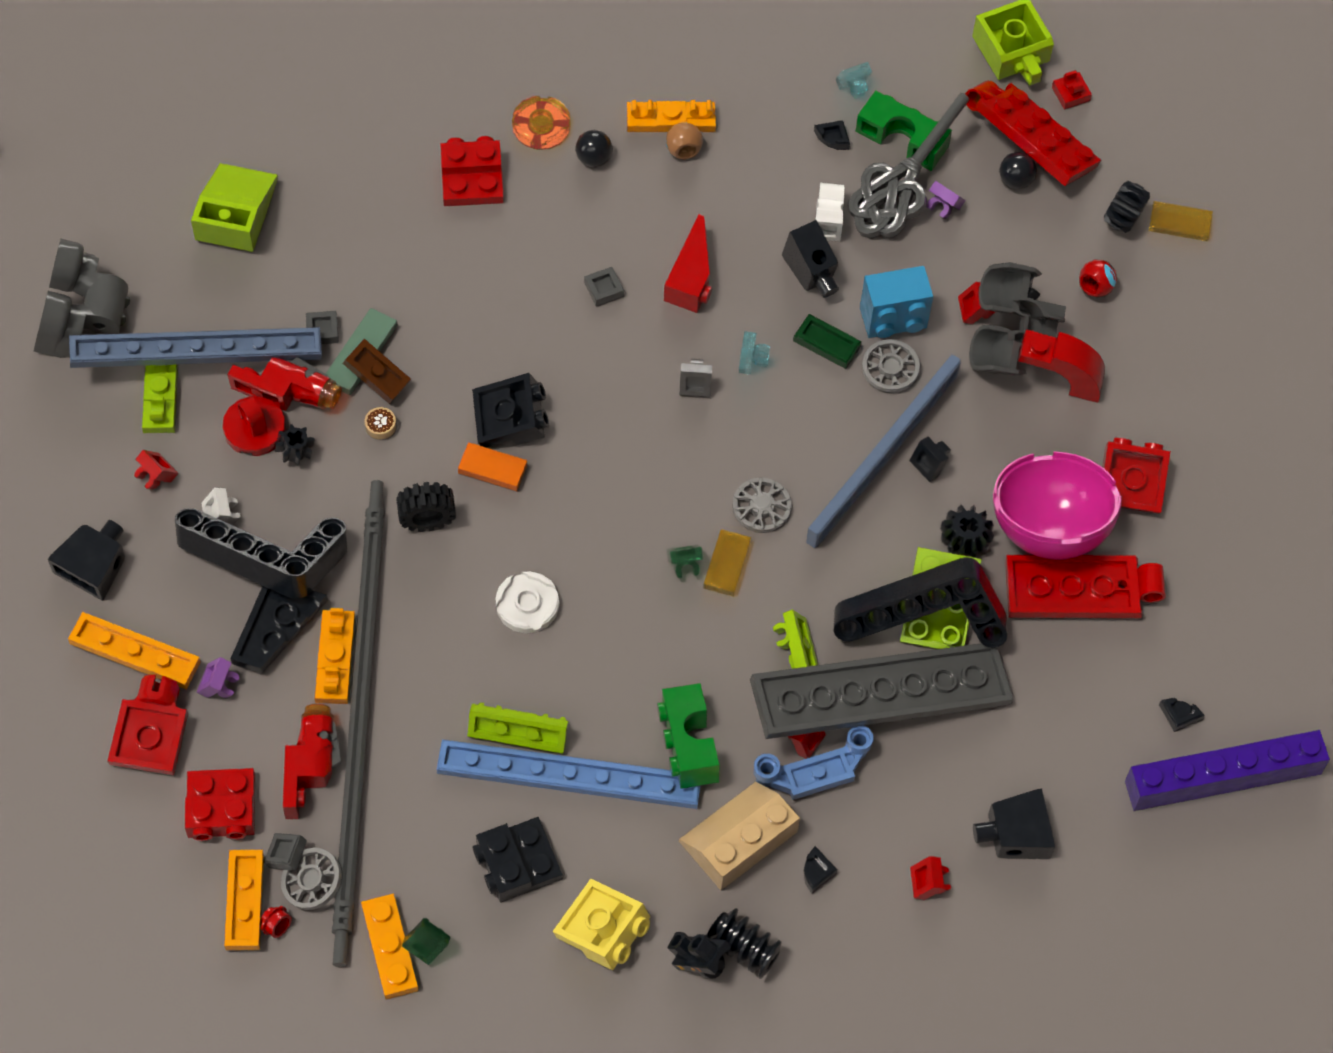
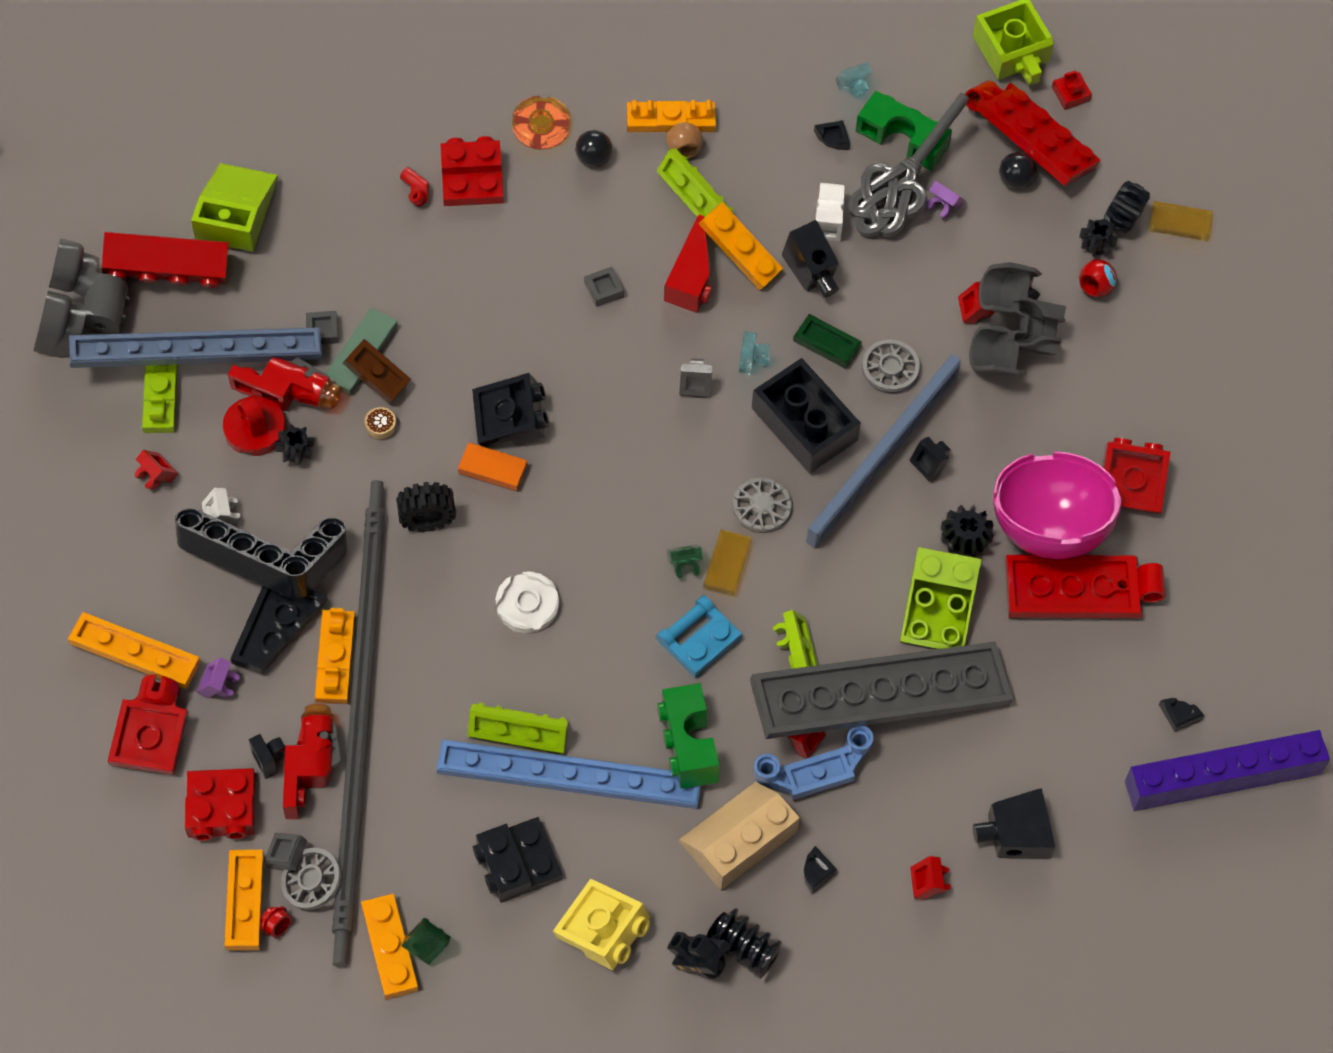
(90, 558): black torso -> none
(165, 259): none -> red wedge
(267, 754): none -> black tile
(419, 186): none -> red arm
(689, 183): none -> lime plate
(706, 644): none -> dark azure plate
(740, 246): none -> light orange plate
(805, 415): none -> black brick
(896, 302): dark azure brick -> none
(926, 594): black beam -> none
(1067, 357): red arch -> none
(1098, 237): none -> black gear

